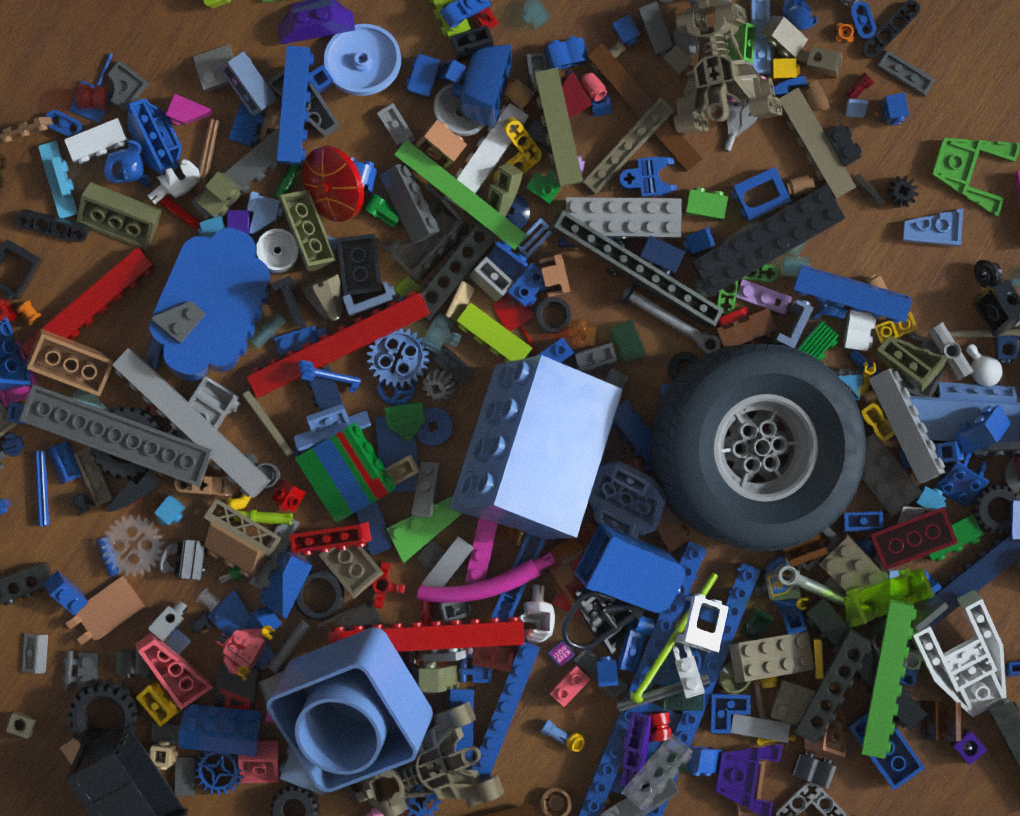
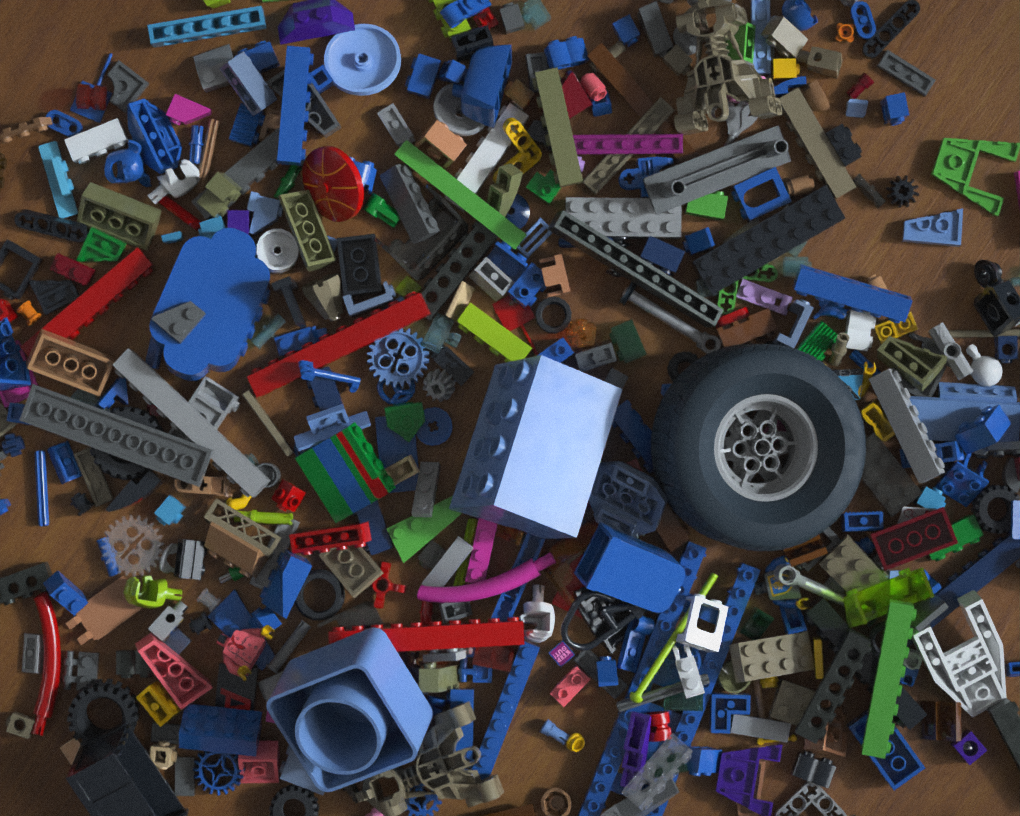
(51, 663): none -> red animal
(54, 294): none -> black wing
(72, 270): none -> dark red brick
(101, 247): none -> green wing
(116, 390): none -> blue slope
(152, 593): none -> lime piece
(172, 237): none -> dark azure tile
(196, 144): none -> blue axle
(207, 26): none -> dark azure brick
(262, 56): none -> blue brick
(438, 702): none -> blue wheel
(469, 538): none -> lime axle
(511, 18): none -> dark grey brick
(629, 143): none -> magenta tile
(717, 169): none -> dark grey piece
(839, 349): none -> dark tan pin

